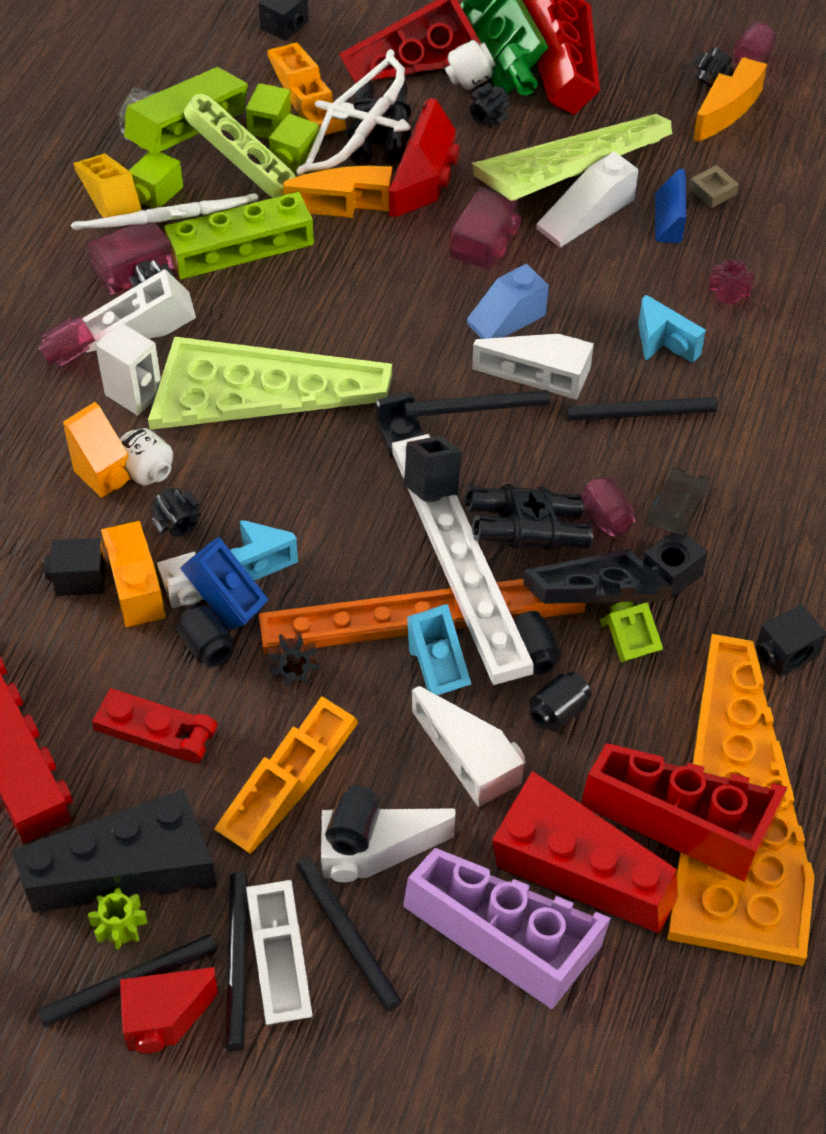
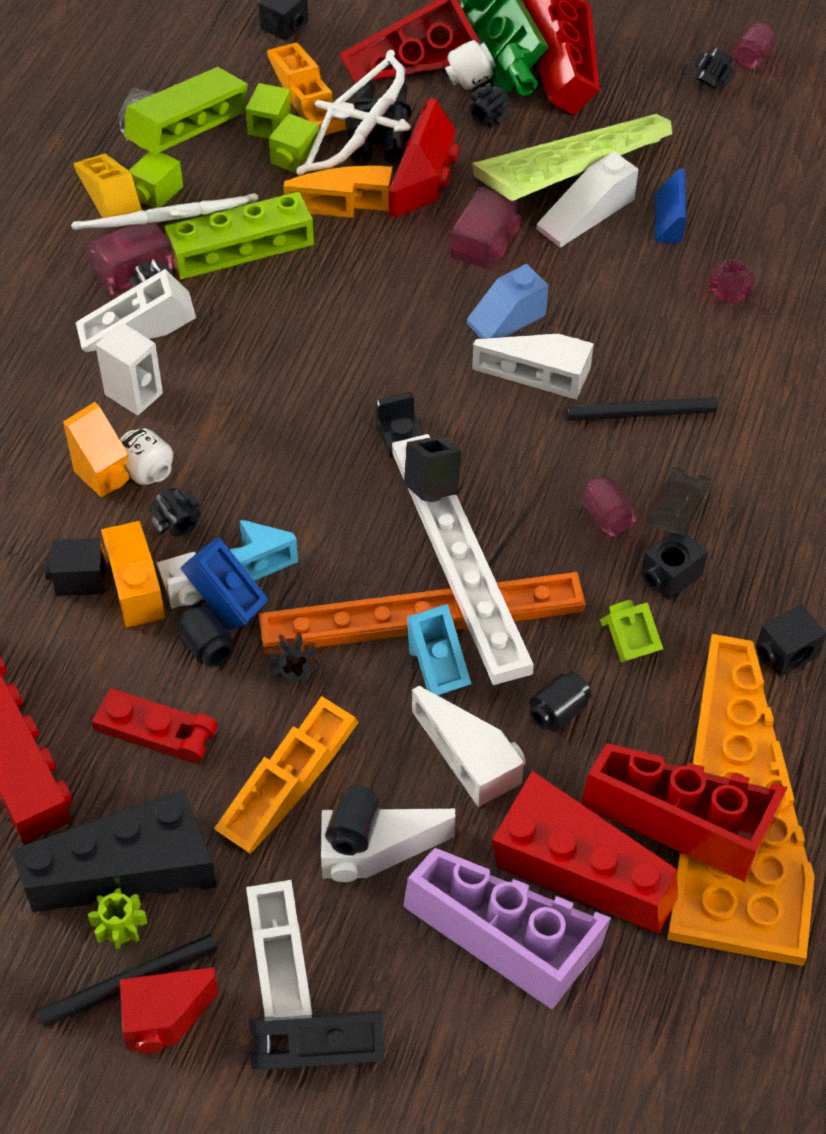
(66, 341): clear pink brick -> none
(236, 381): yellowish green wing -> none
(236, 962): black bar -> none
(237, 150): yellowish green beam -> none
(318, 1039): none -> black plate
(348, 934): black bar -> none
(475, 403): black bar -> none
(528, 517): black pin -> none
(538, 641): black brick -> none
(596, 579): black wing -> none
(665, 327): medium azure slope -> none
(713, 186): dark tan plate -> none
(730, 98): light orange slope -> none

